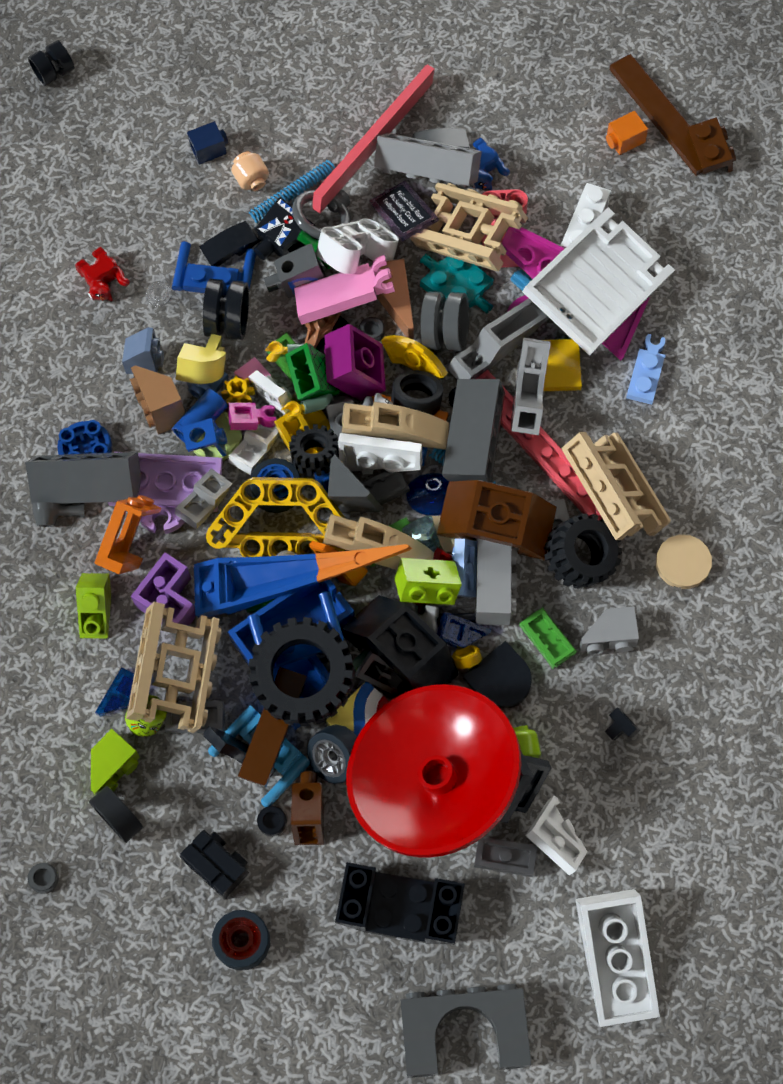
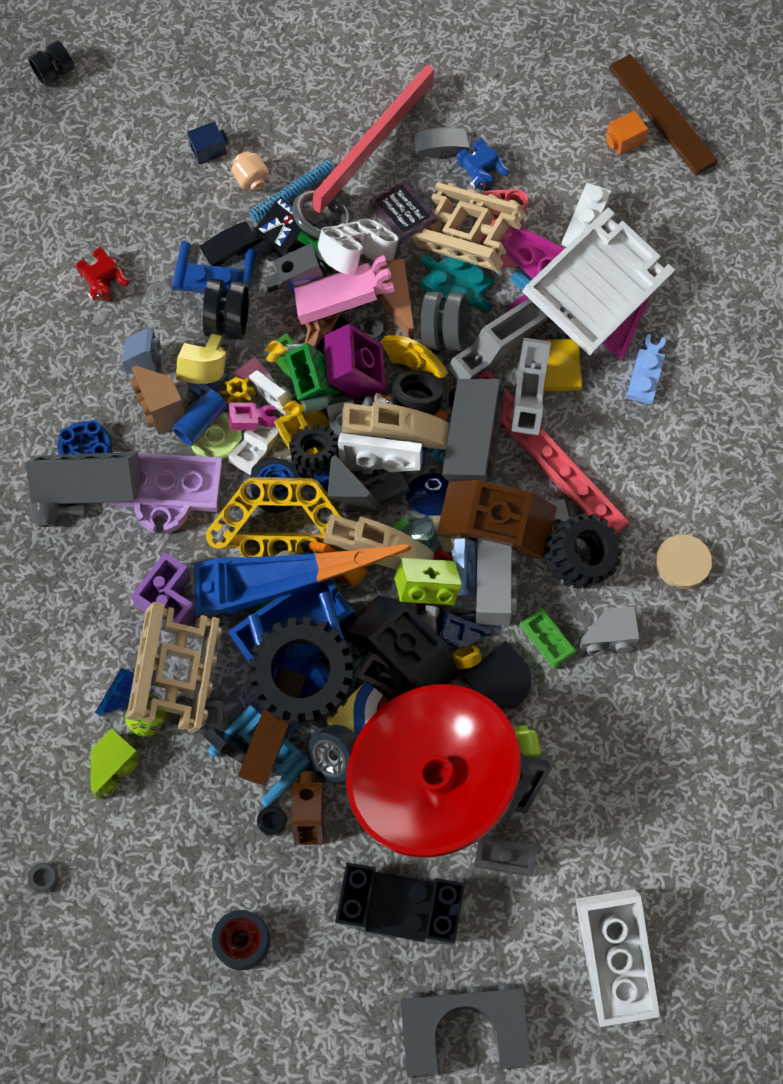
(93, 604): lime slope -> none
(114, 551): orange window -> none
(116, 814): black tyre -> none
(204, 499): light grey slope -> none
(213, 436): blue bracket -> none
(214, 863): black brick -> none
(427, 159): light grey brick -> none
(557, 837): white wing -> none
(616, 485): tan fence -> none
(621, 725): black tile -> none
(711, 146): reddish brown bracket -> none

